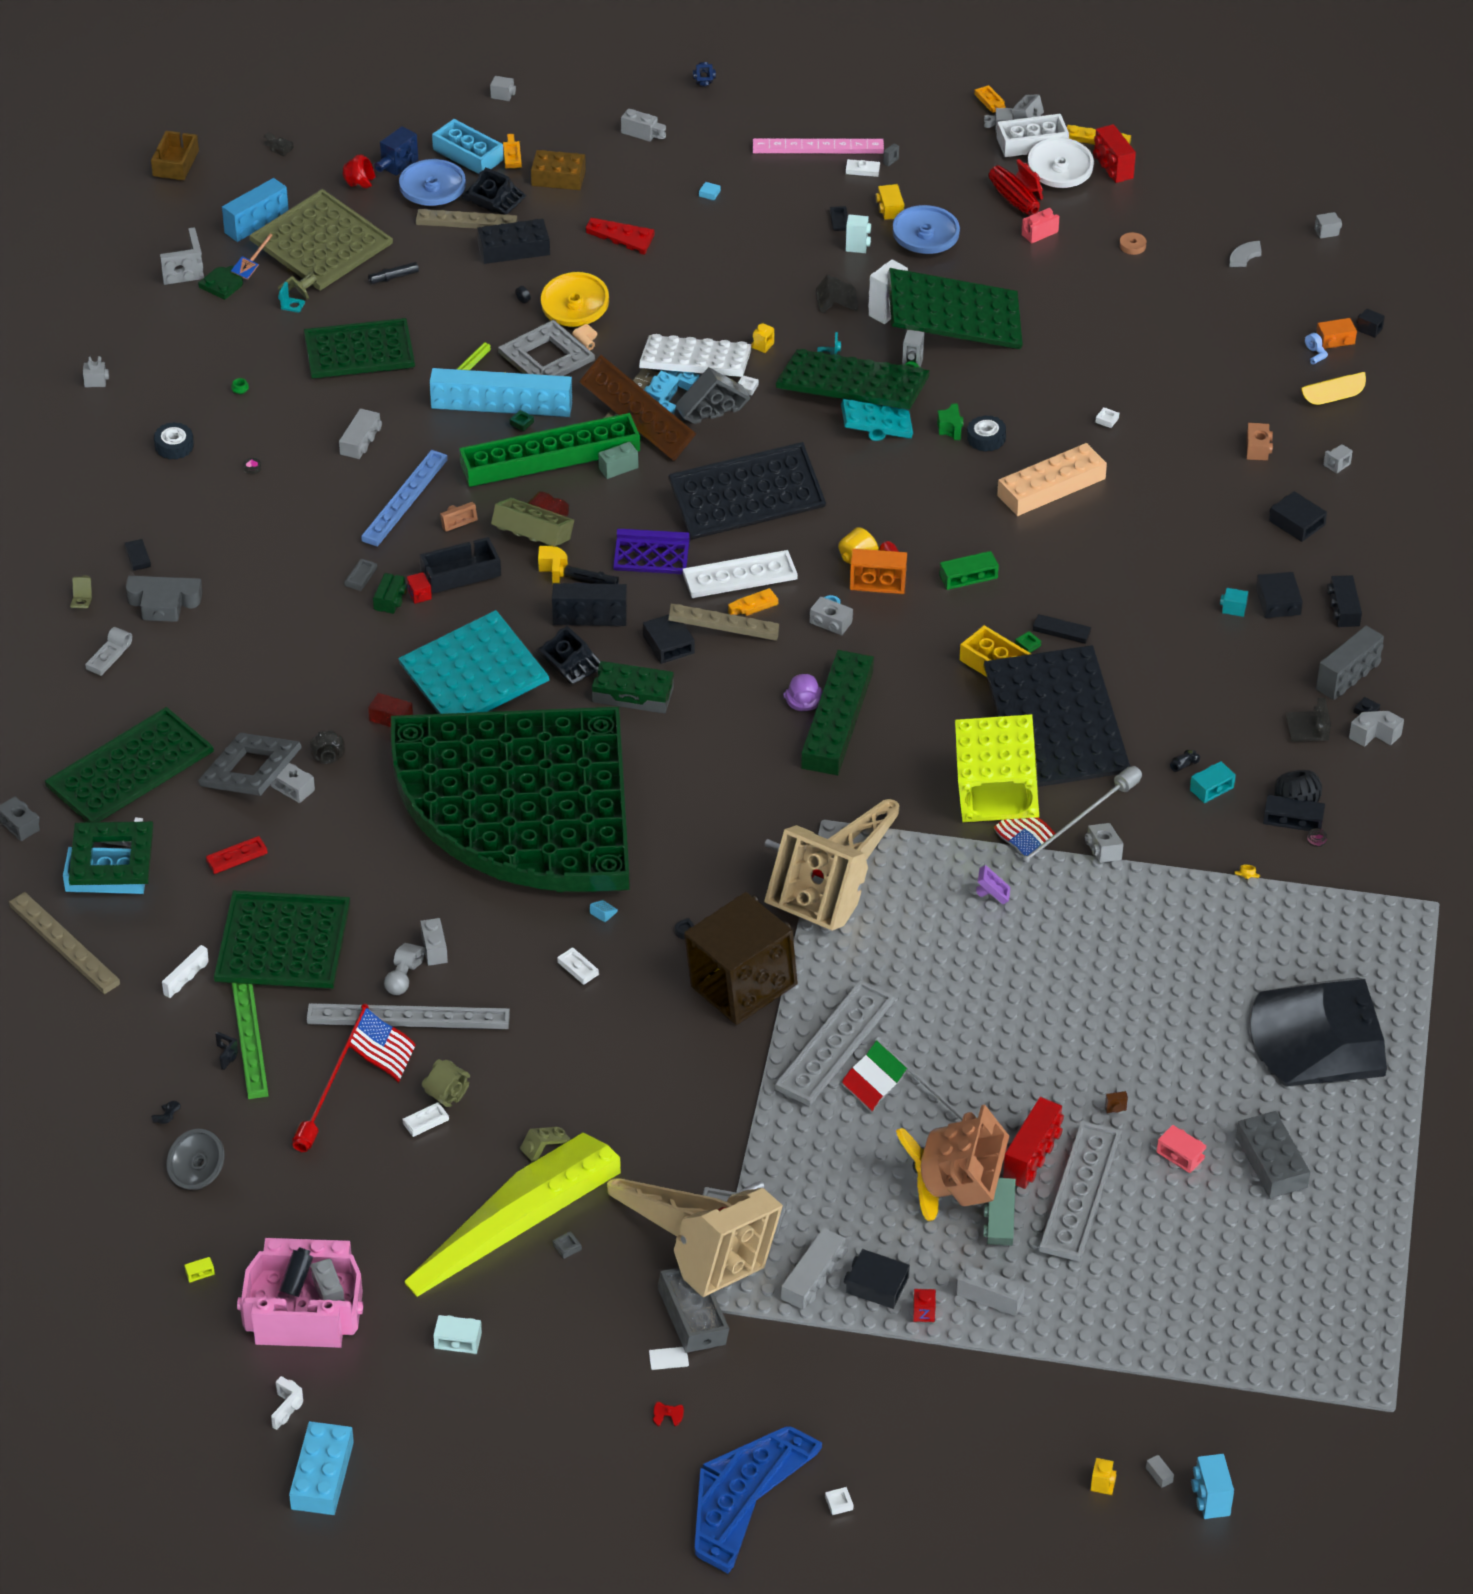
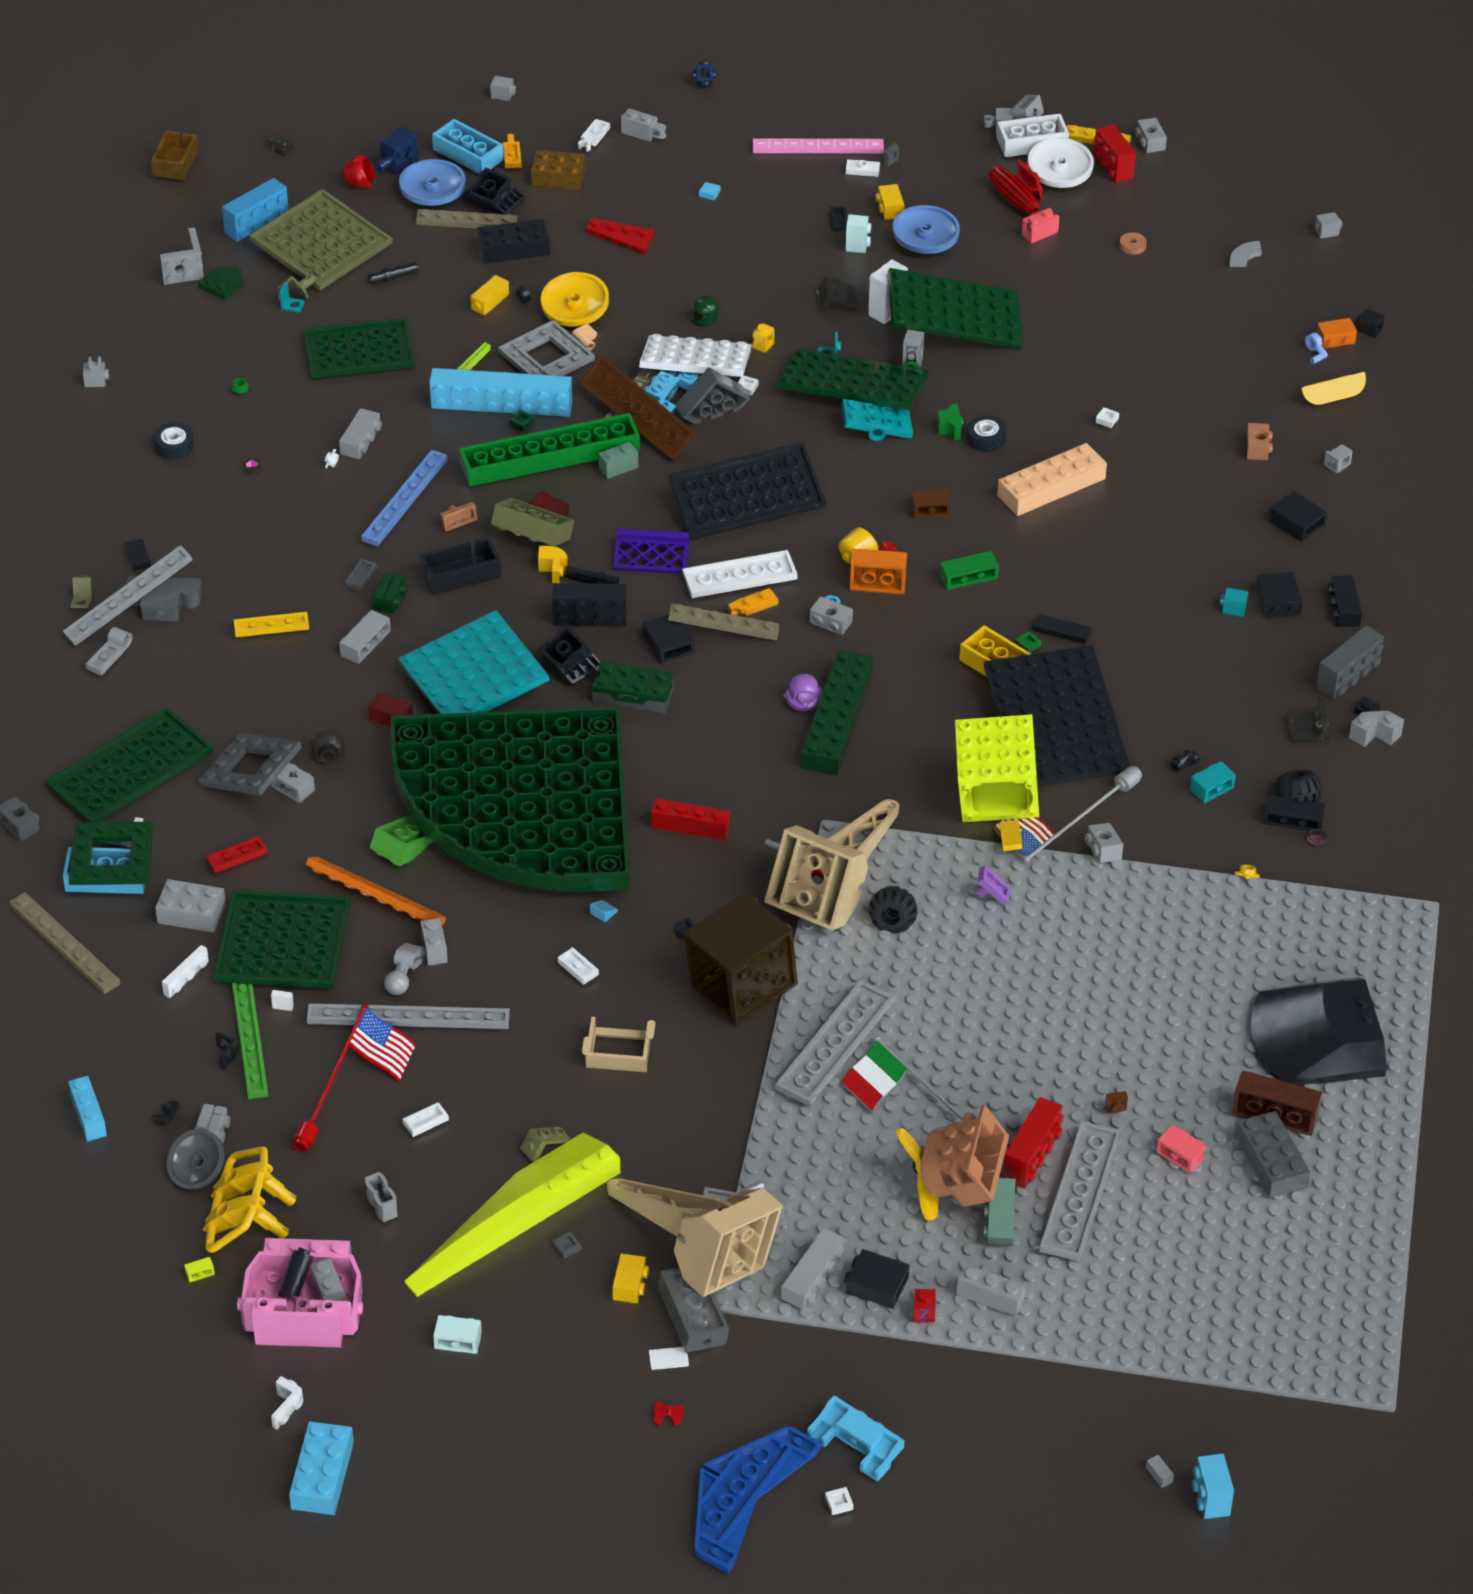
(87, 1108): none -> medium azure brick
(127, 595): none -> light grey plate
(190, 905): none -> light grey brick
(214, 1120): none -> light grey brick
(245, 1208): none -> yellow piece
(246, 267): piece -> none
(271, 624): none -> yellow plate
(282, 1000): none -> white tile
(331, 459): none -> white plate
(364, 636): none -> light grey brick
(371, 889): none -> orange plate
(381, 1197): none -> light grey brick
(399, 840): none -> bright green slope
(419, 587): red brick -> none
(446, 1082): olive brick -> none
(489, 295): none -> yellow brick
(593, 134): none -> white plate
(615, 1061): none -> tan piece
(629, 1278): none -> yellow brick
(690, 819): none -> red brick
(708, 308): none -> dark green helmet
(859, 1432): none -> medium azure bracket
(894, 920): none -> black wheel
(930, 503): none -> reddish brown brick
(989, 98): light orange hinge -> none
(1010, 835): none -> yellow tile
(1103, 1477): yellow brick -> none
(1151, 135): none -> light grey brick
(1295, 1104): none -> copper brick

